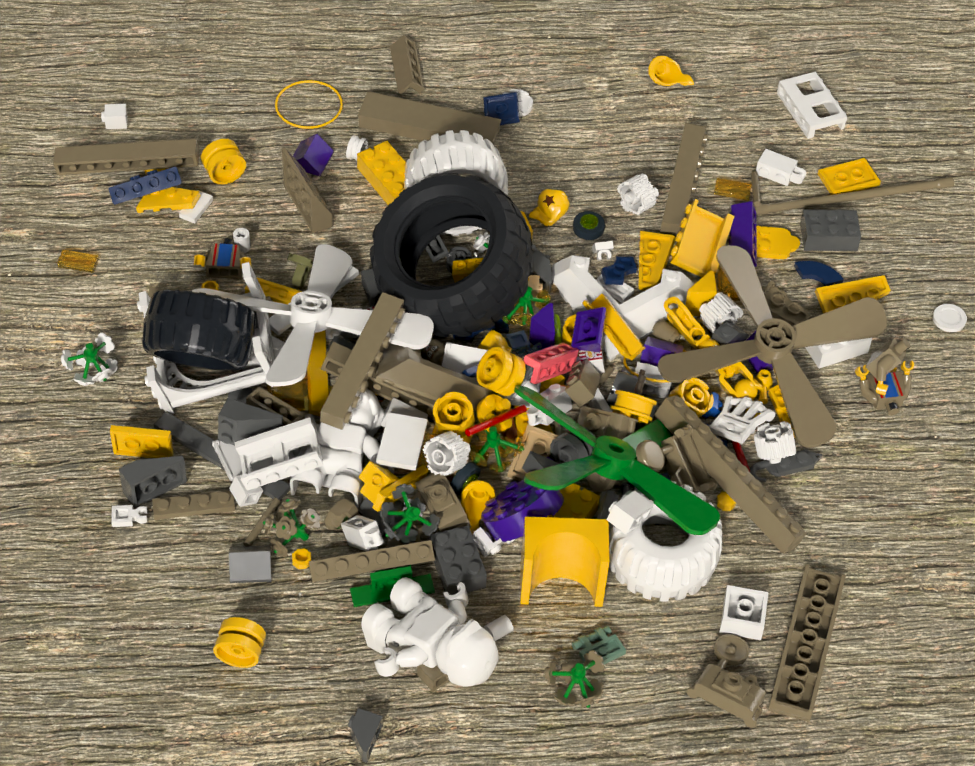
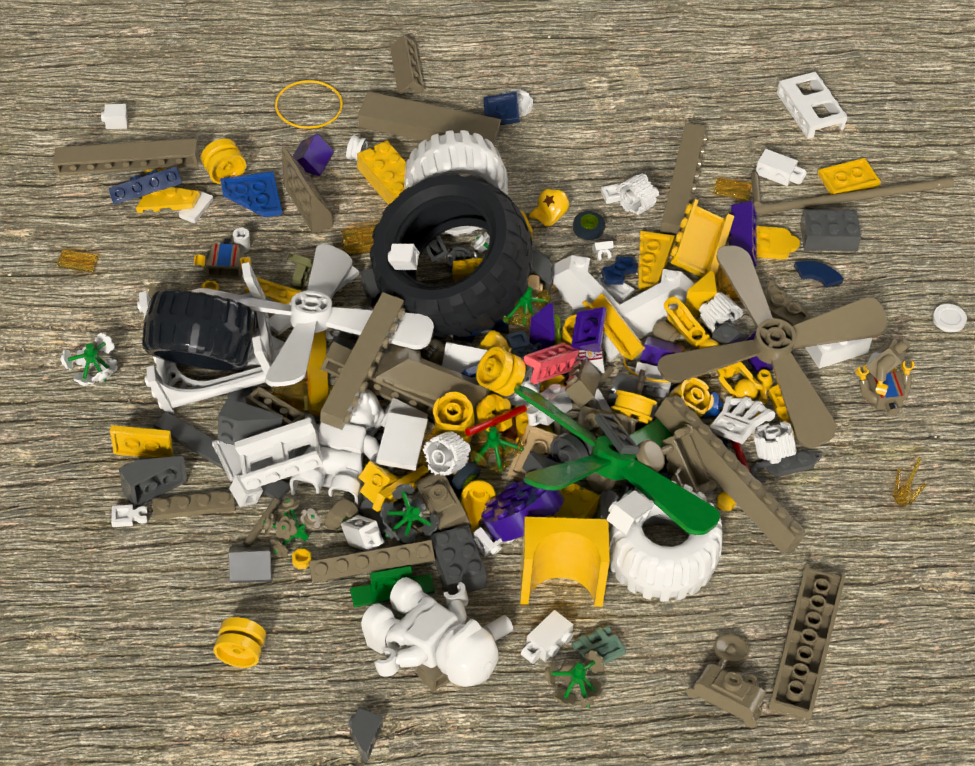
(254, 192): none -> blue plate
(357, 240): none -> clear yellow hinge
(403, 256): none -> white brick
(548, 638): none -> white brick
(611, 193): none -> white tile
(616, 433): none -> dark grey tile
(667, 72): yellow piece -> none
(744, 612): white brick -> none
(841, 294): yellow wing -> none
(904, 495): none -> clear yellow plant

